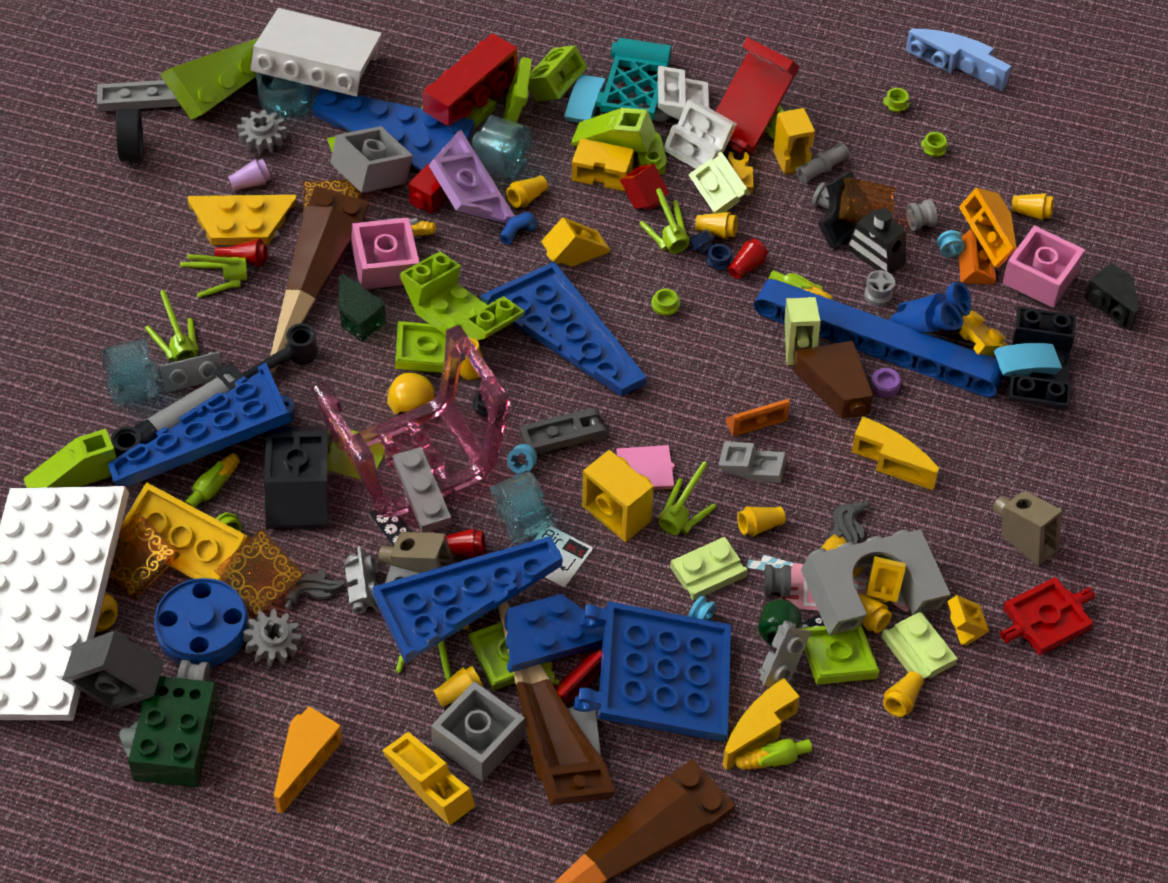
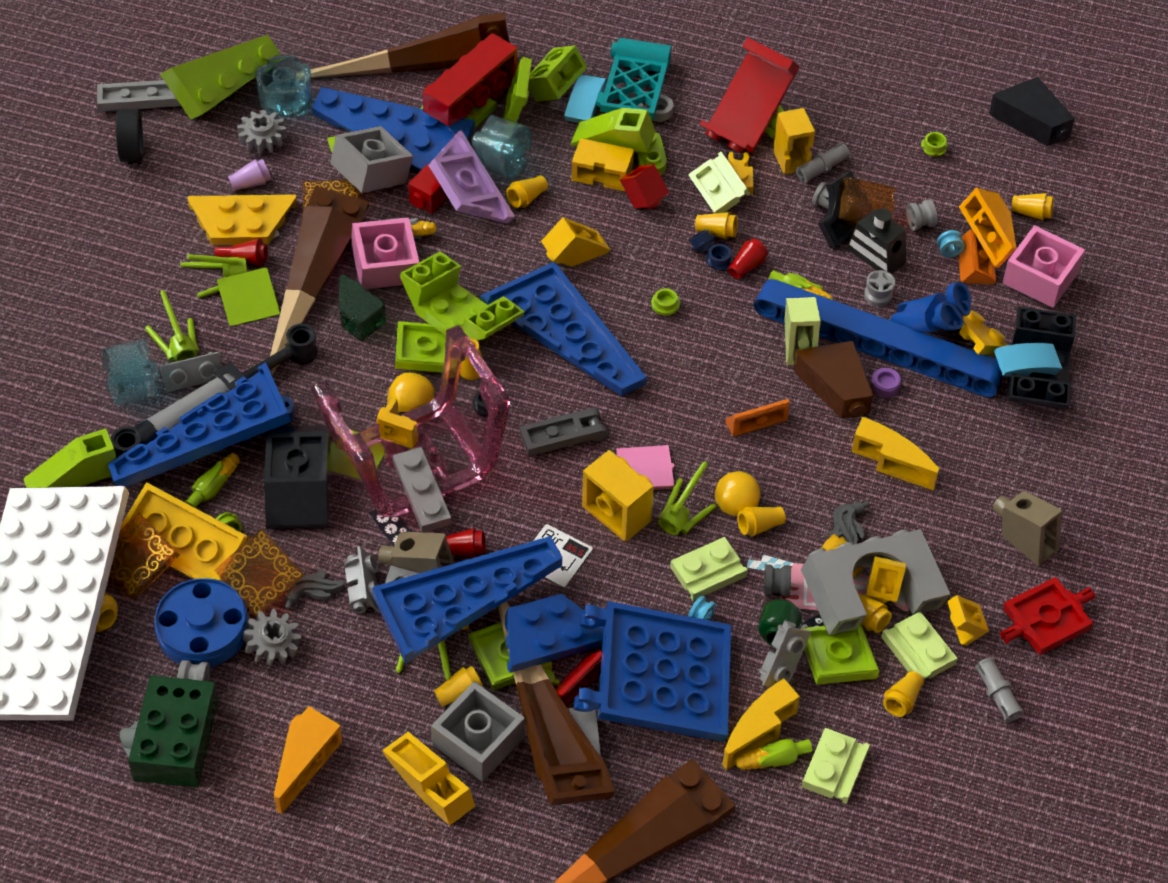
(113, 670): dark grey brick -> none
(248, 296): none -> lime sticker
(315, 51): white panel -> none
(395, 427): none -> yellow bracket
(428, 53): none -> reddish brown plate
(513, 225): blue arm -> none
(521, 506): clear light blue brick -> none
(530, 454): medium azure bush -> none
(674, 235): lime plant -> none
(676, 90): white slope -> none
(699, 134): white slope -> none
(736, 492): none -> yellow hair
(746, 462): light grey slope -> none
(835, 765): none -> yellowish green plate
(897, 100): lime plate -> none
(960, 52): light blue slope -> none
(999, 689): none -> light grey pin
(1033, 111): none -> black slope
(1114, 294): pearl dark grey slope -> none

